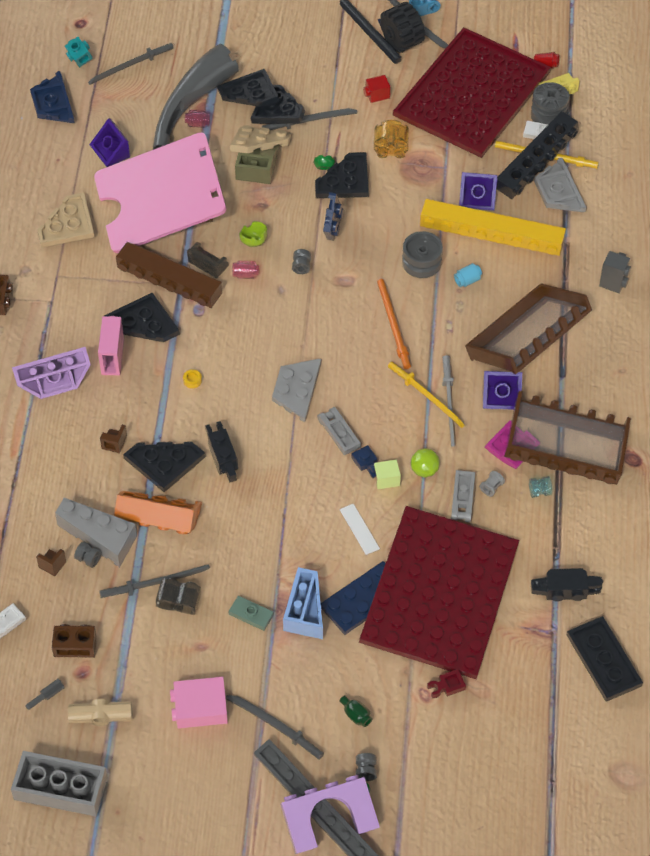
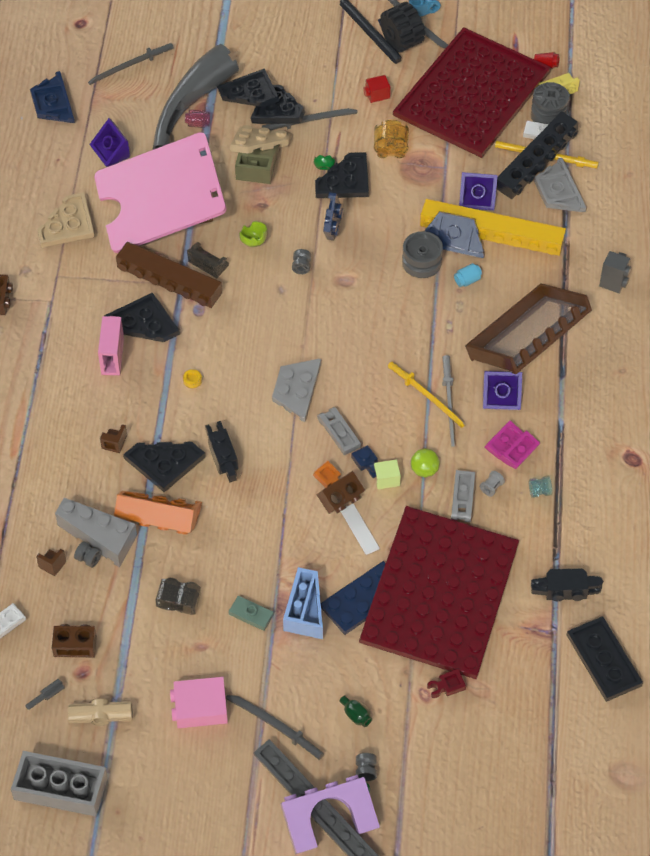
(53, 374): lavender wedge -> none
(78, 51): teal brick -> none
(128, 588): dark grey sword -> none
(245, 269): clear pink brick -> none
(327, 474): none -> orange plate
(340, 491): none -> reddish brown brick
(402, 350): orange bar -> none
(457, 234): none -> wing
(567, 440): clear window -> none

